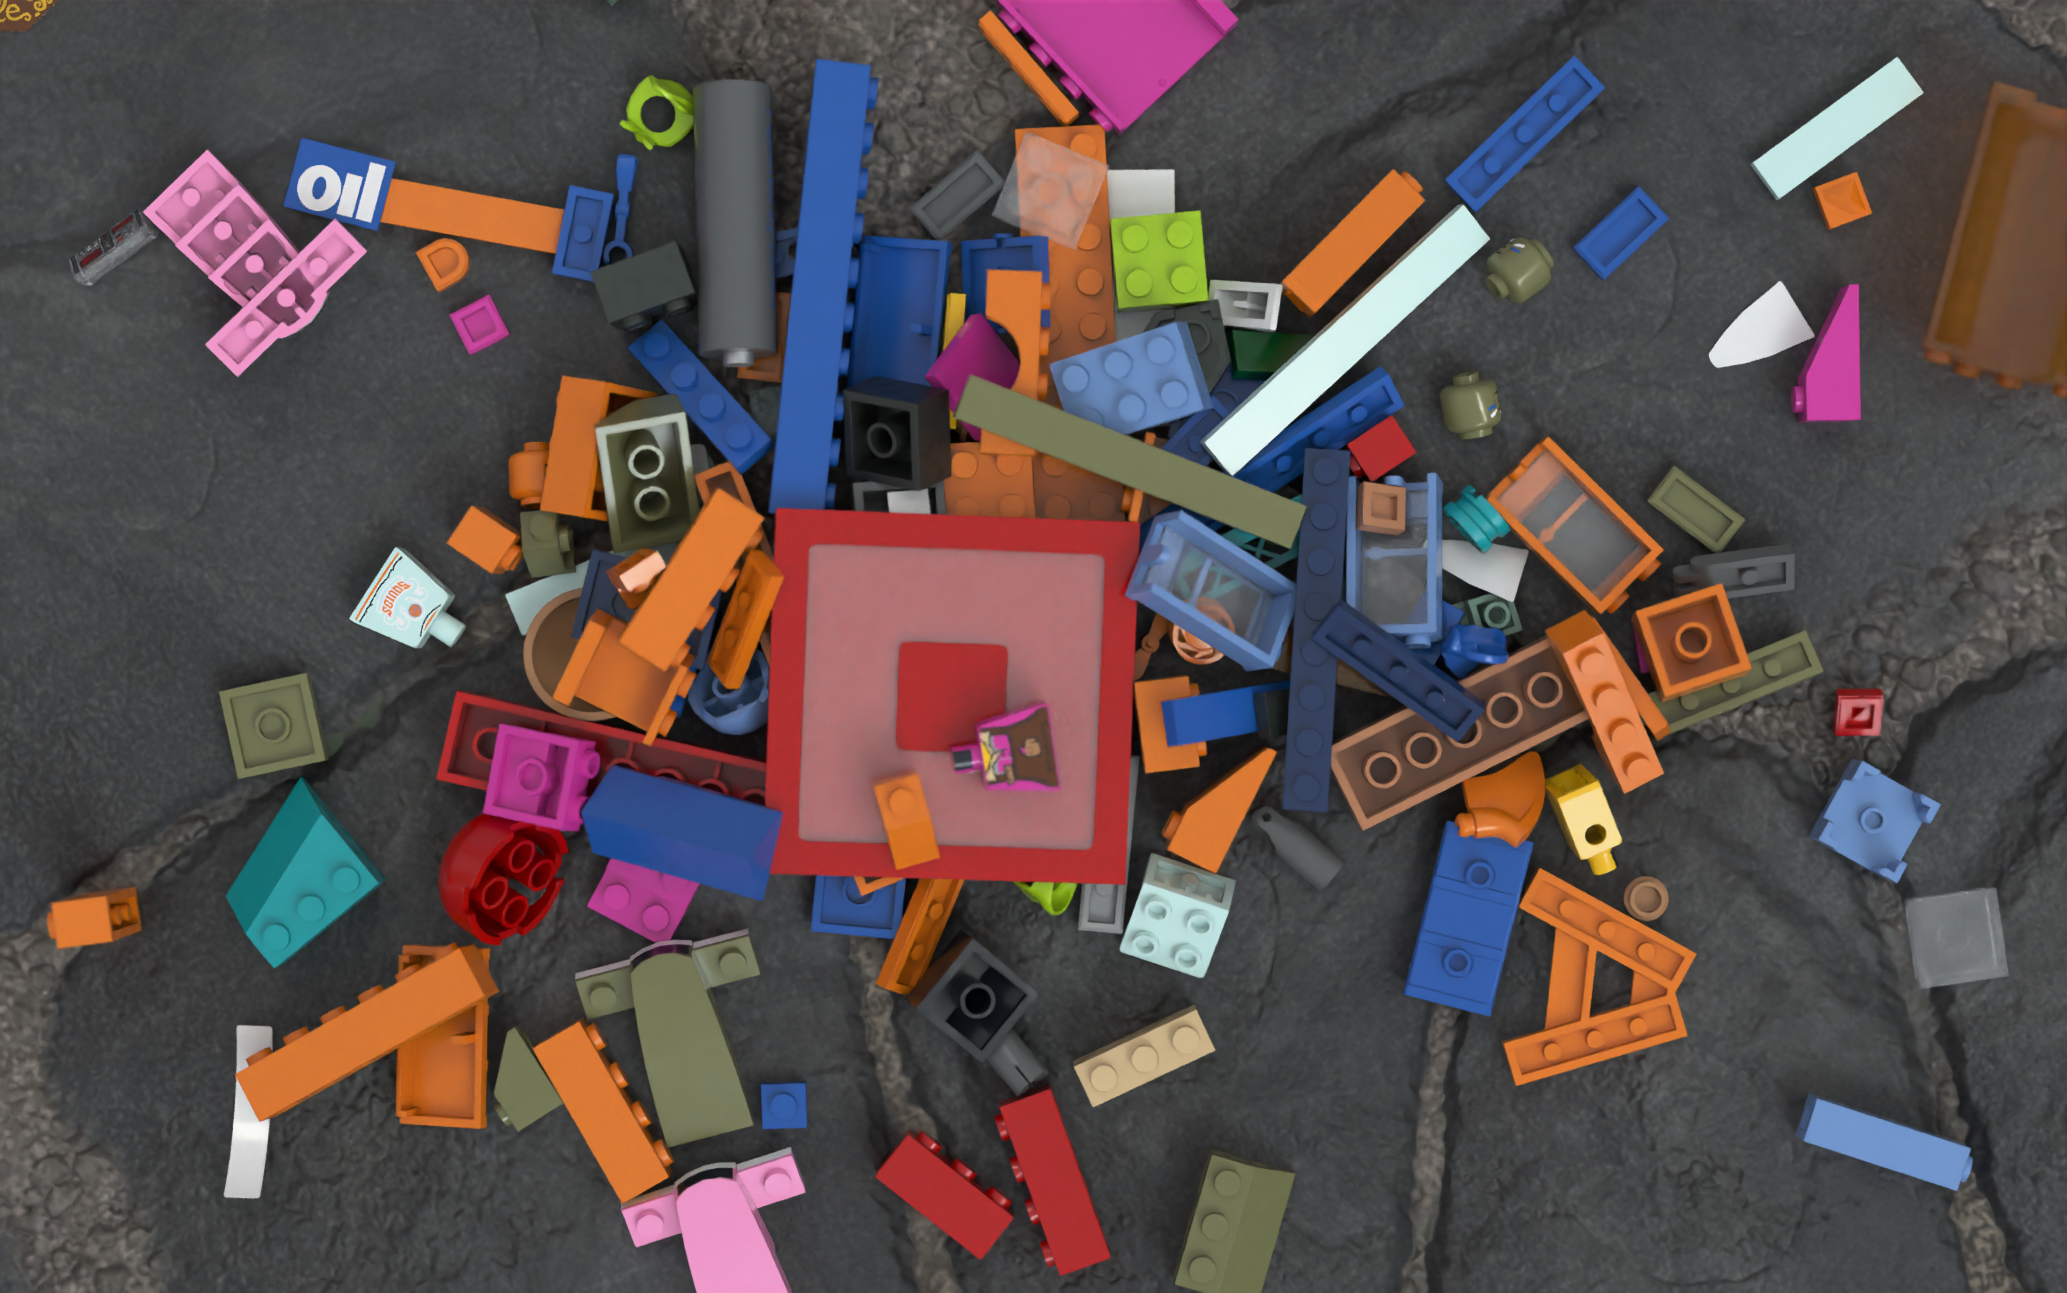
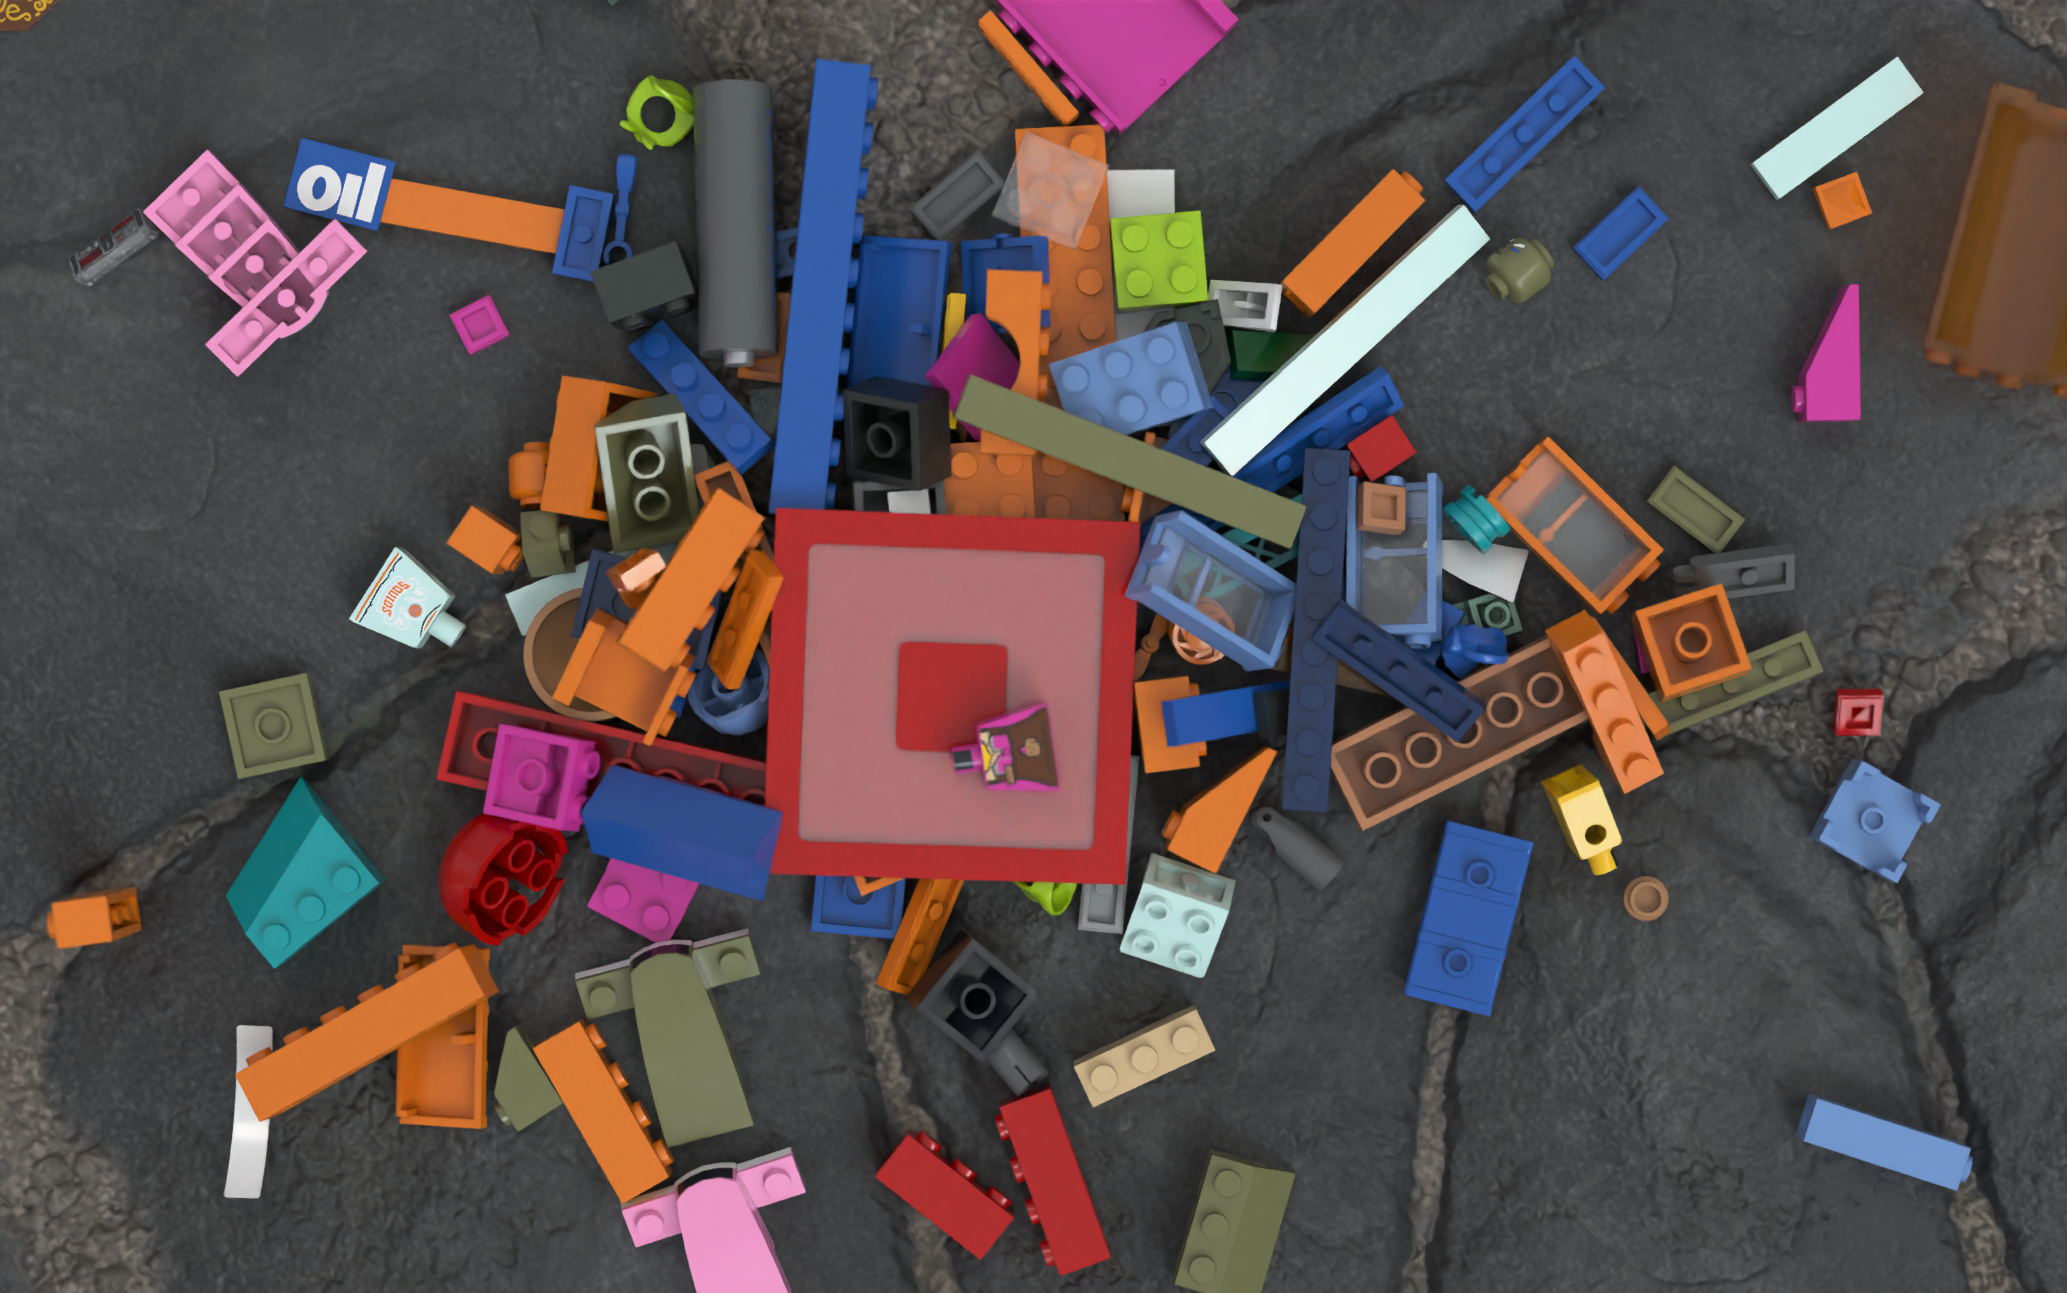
(445, 262): orange tile -> none
(784, 1105): blue plate -> none
(906, 819): orange slope -> none
(1470, 405): olive head -> none
(1504, 802): orange arm -> none
(1570, 1033): orange plate -> none
(1762, 330): white sticker -> none
(1956, 937): clear tile -> none

